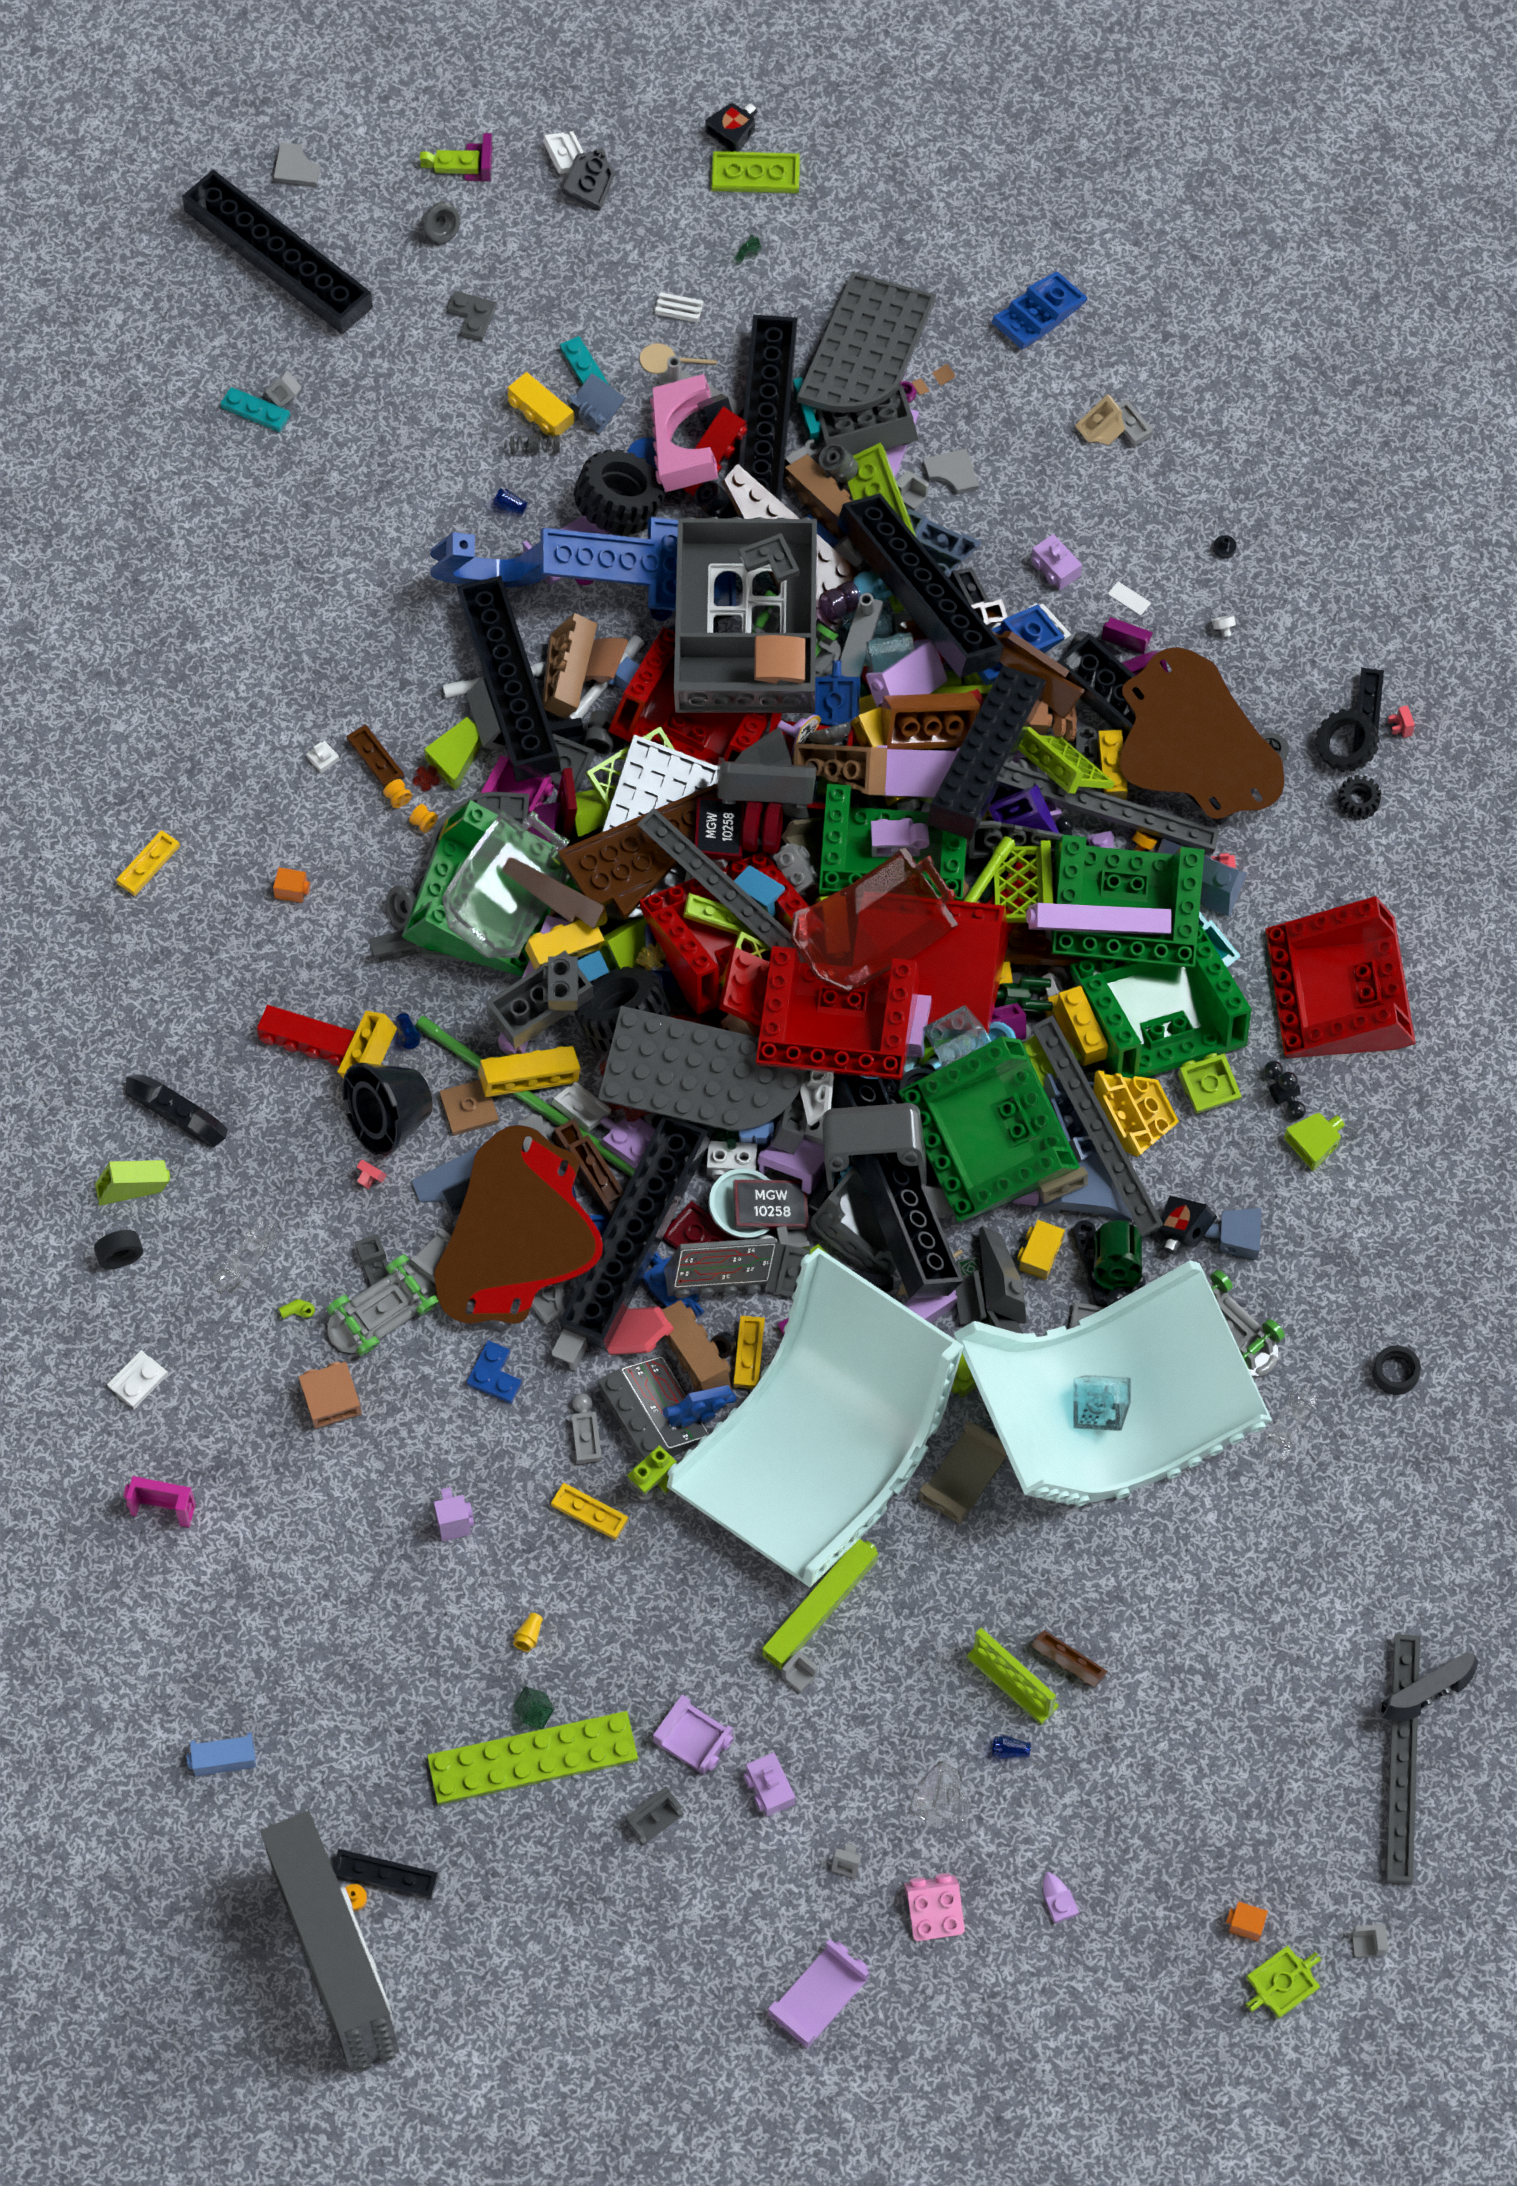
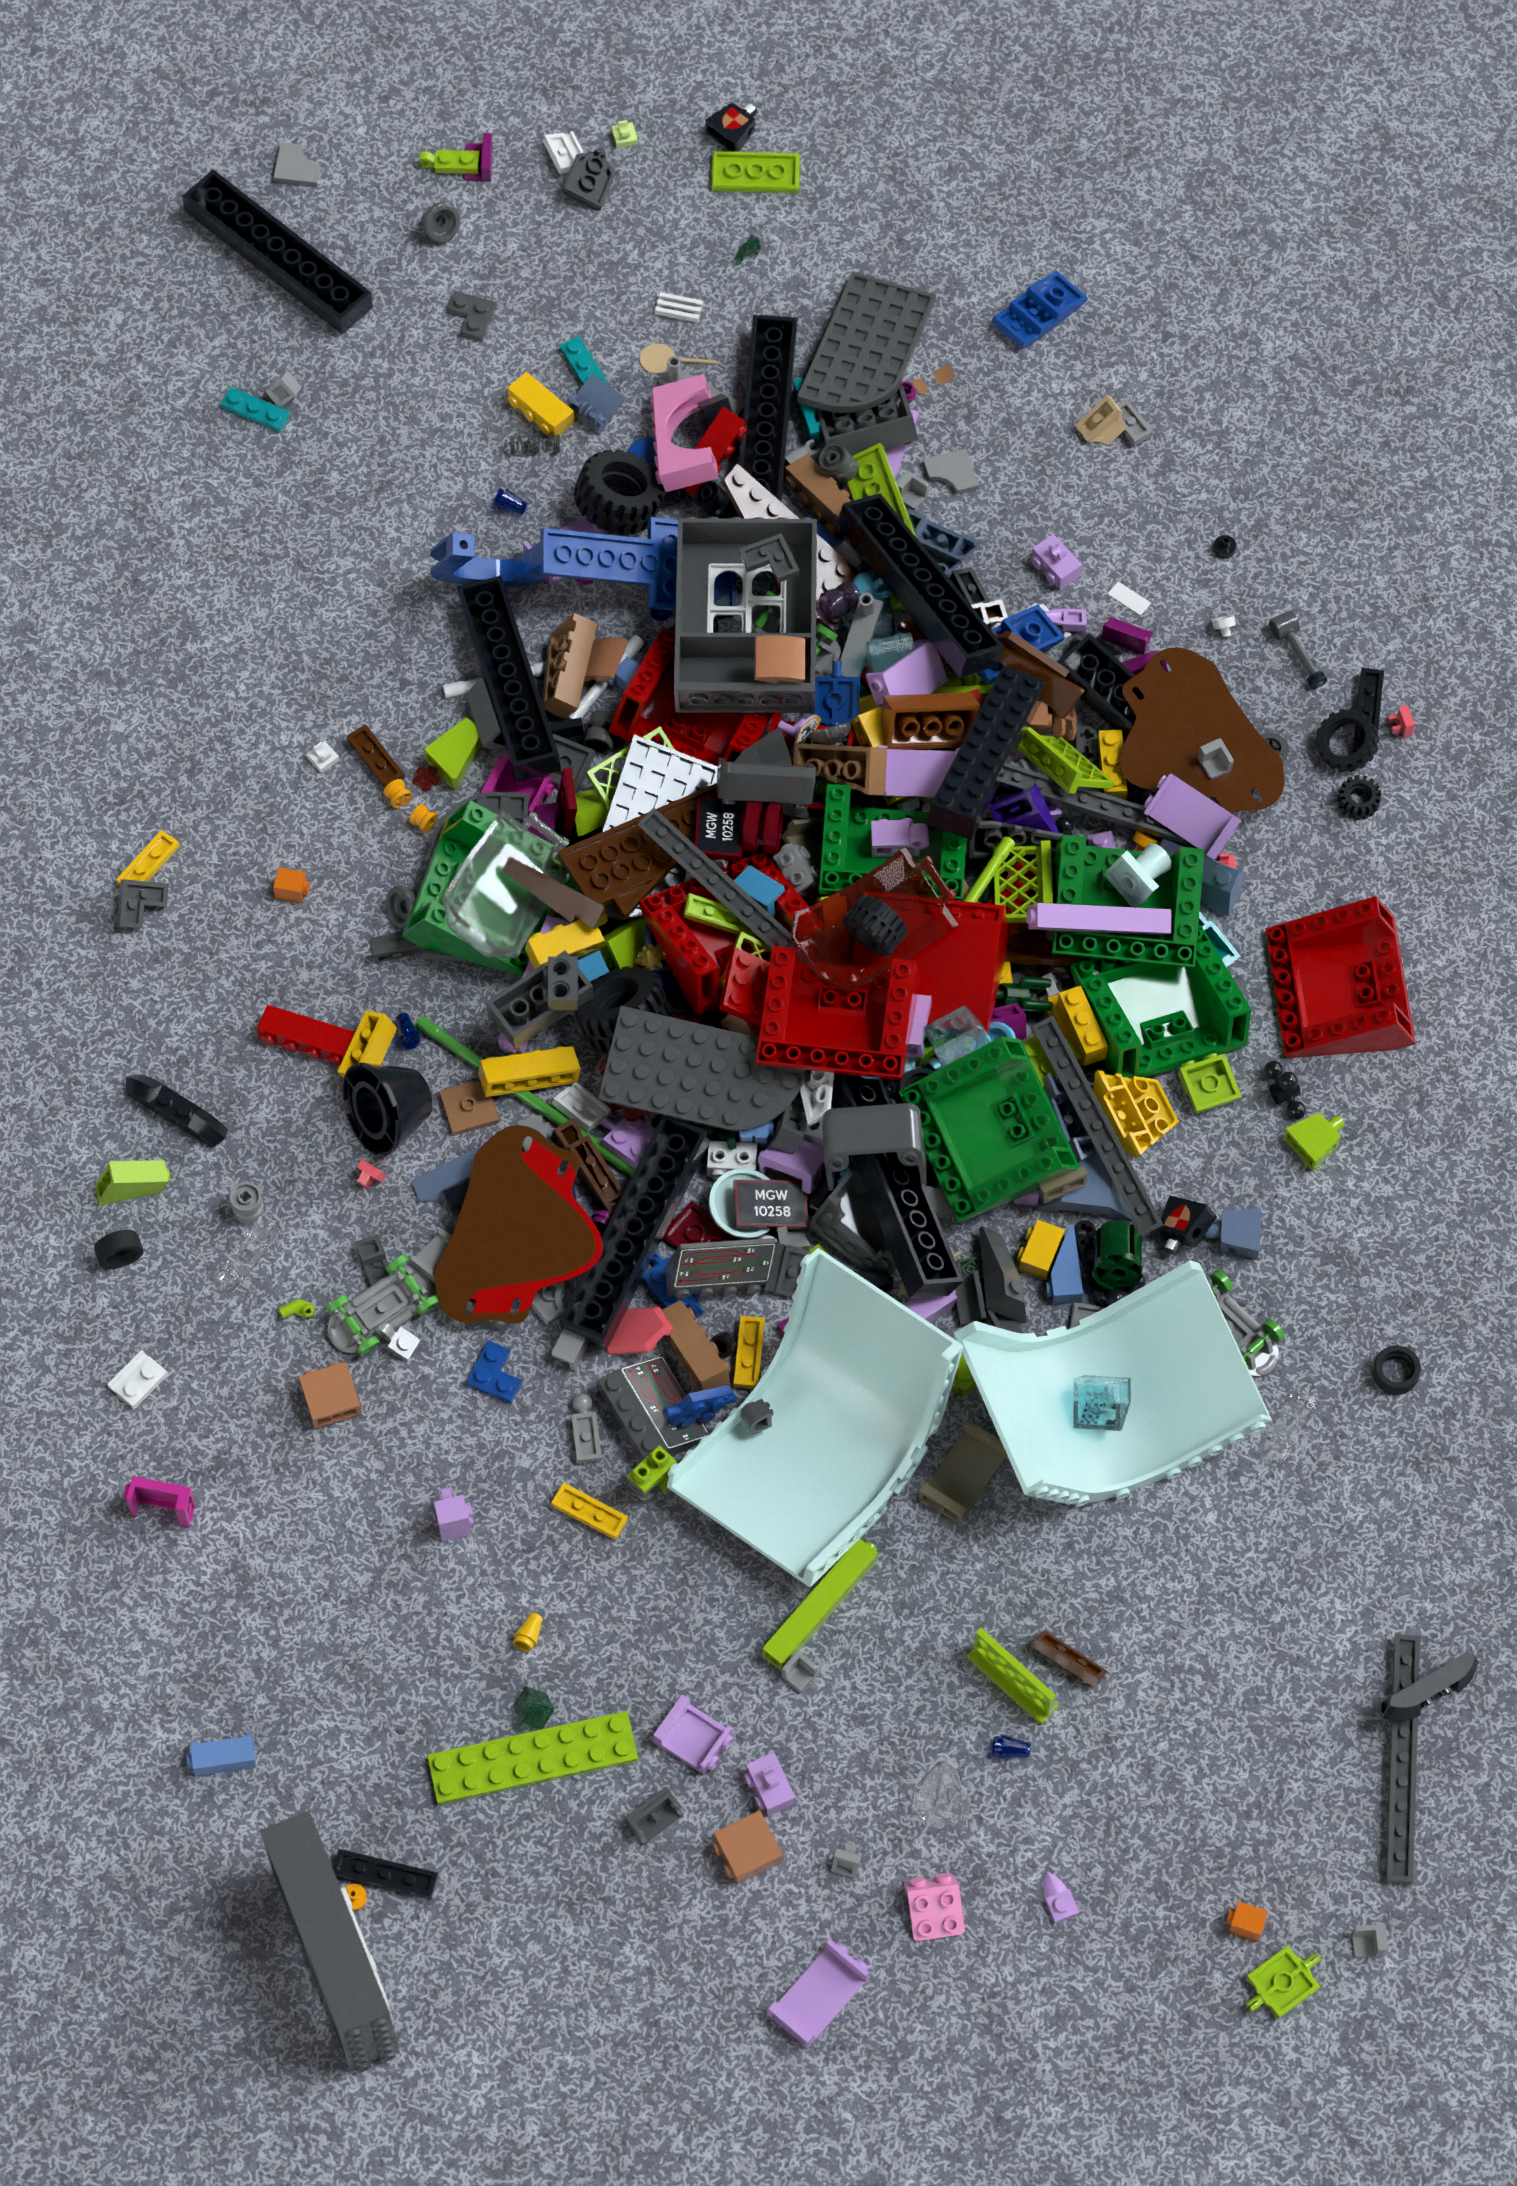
(134, 896): none -> dark grey plate
(246, 1202): none -> light grey wheel
(400, 1341): none -> plate
(601, 1219): none -> magenta plate
(624, 134): none -> yellowish green tile
(747, 1847): none -> nougat brick
(757, 1416): none -> dark grey plate
(875, 925): none -> black tyre
(1065, 1278): none -> medium blue slope
(1070, 619): none -> lavender plate
(1136, 876): none -> light aqua plant
(1191, 815): none -> lavender panel
(1215, 758): none -> light grey panel
(1285, 627): none -> dark grey piece

